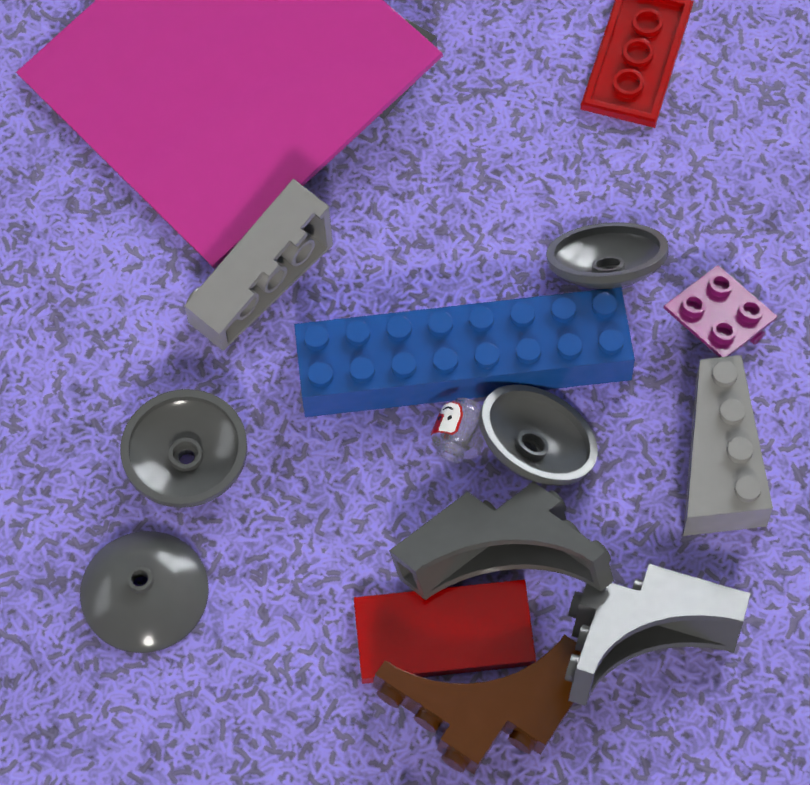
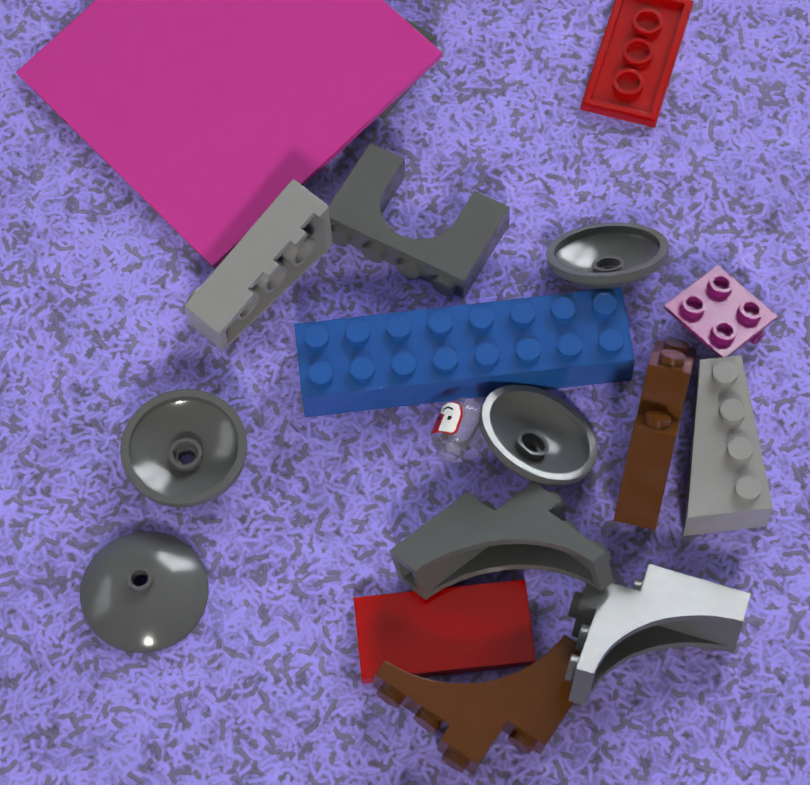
(447, 260): none -> dark grey arch
(655, 433): none -> reddish brown arch

